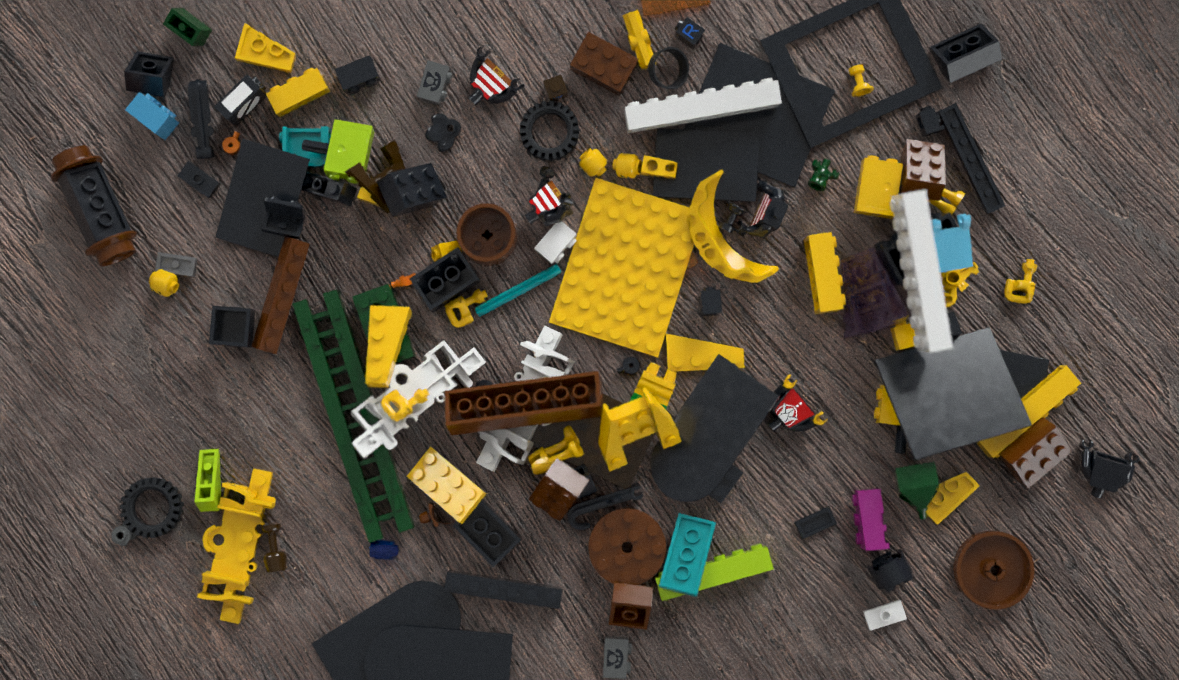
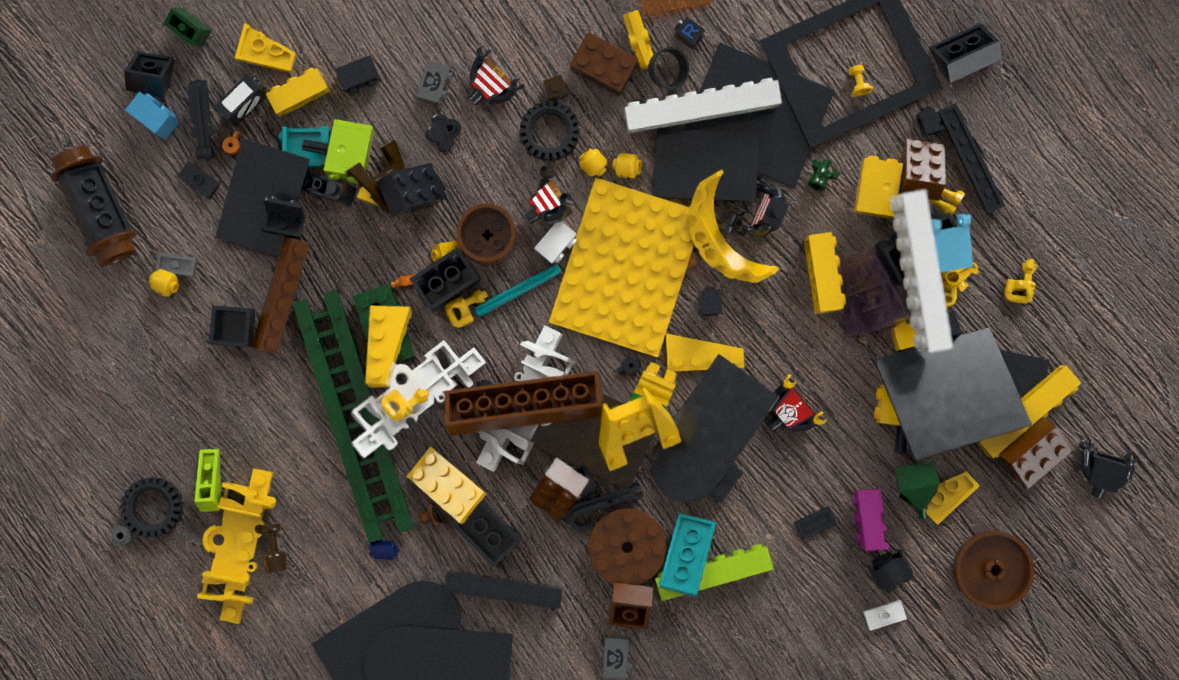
(543, 458): yellow piece -> none
(659, 167): yellow leg -> none

